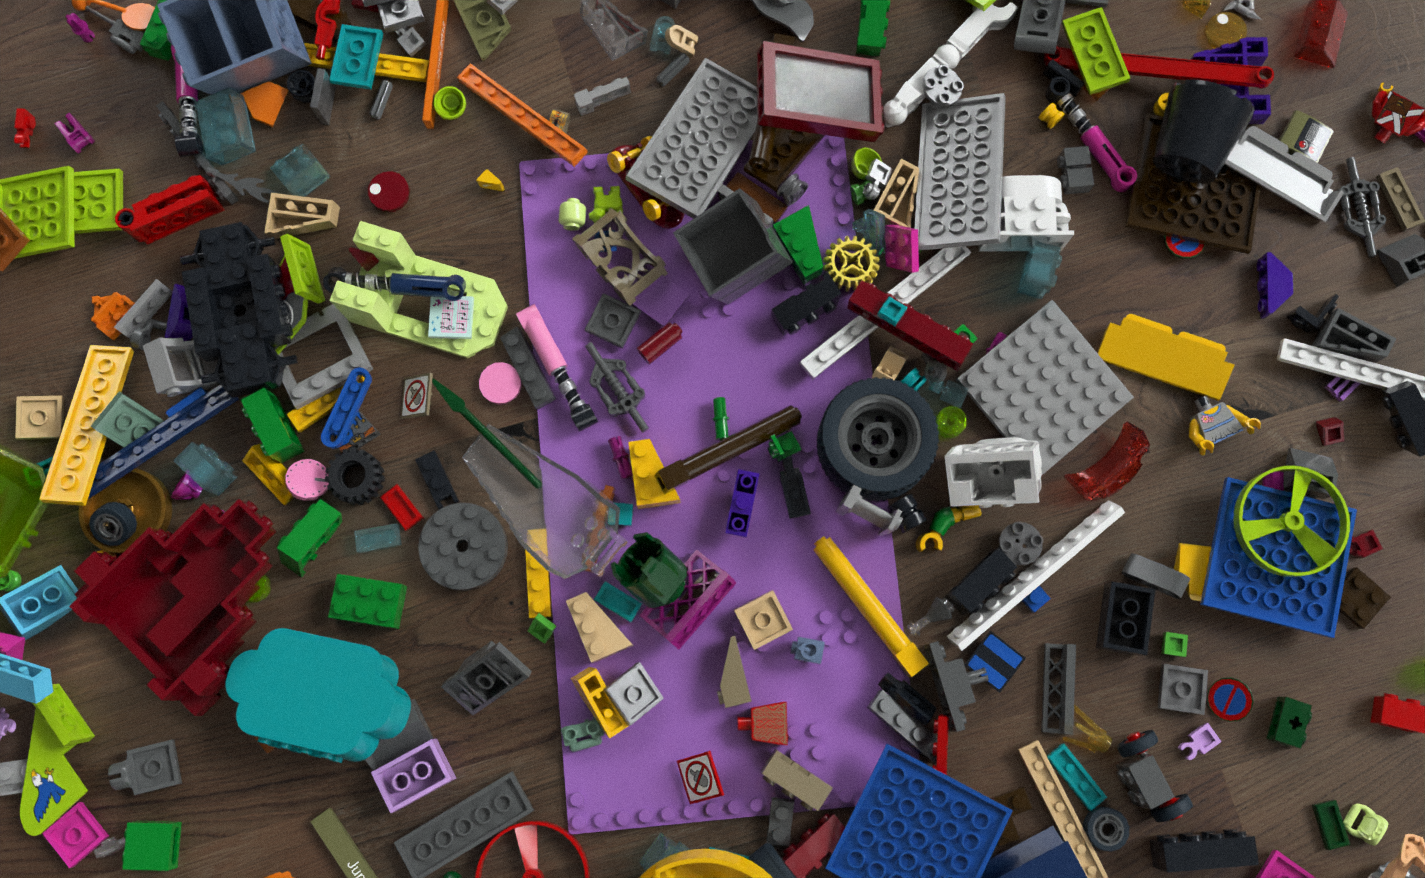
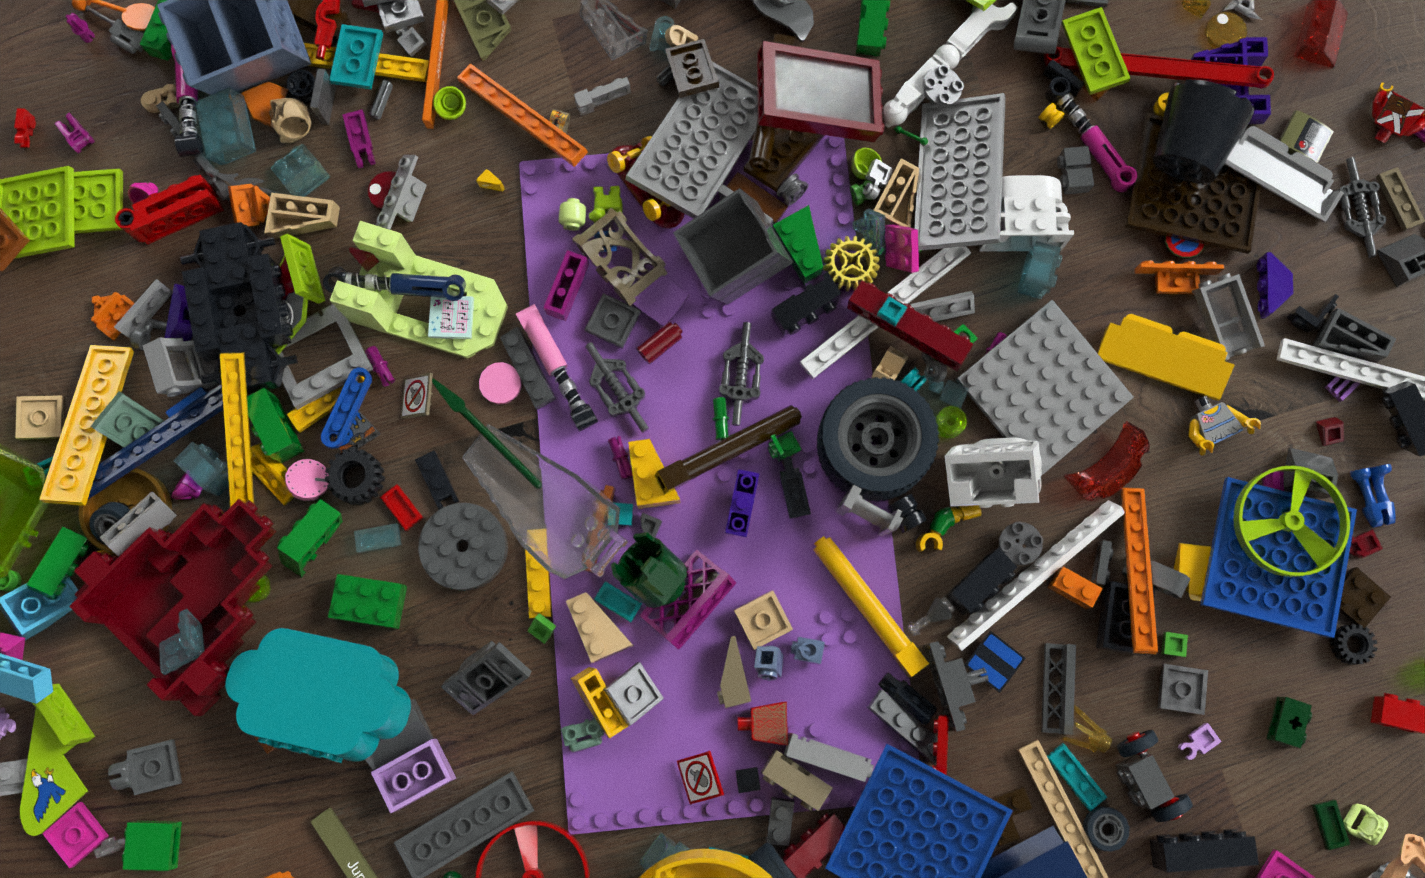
(58, 563): none -> green brick
(141, 191): none -> dark pink piece
(147, 513): none -> light grey brick
(154, 97): none -> tan plate
(183, 646): none -> clear light blue bracket
(236, 427): none -> yellow plate
(248, 204): none -> orange slope
(288, 118): none -> tan piece
(359, 136): none -> magenta hinge
(379, 365): none -> magenta axle
(403, 194): none -> light grey bracket
(566, 285): none -> magenta brick
(650, 524): none -> dark grey tile
(692, 68): none -> plate
(739, 392): none -> dark grey bar
(747, 780): none -> black plate
(769, 662): none -> sand blue brick
(829, 757): none -> light grey door
(924, 141): none -> green hinge
(947, 306): none -> light grey plate
(1036, 599): blue plate -> none
(1075, 588): none -> orange brick
(1102, 557): none -> dark grey plate
(1139, 571): none -> orange tile
(1177, 278): none -> orange bracket
(1228, 314): none -> door
(1230, 699): piece -> none
(1365, 638): none -> black tyre
(1383, 511): none -> blue piece

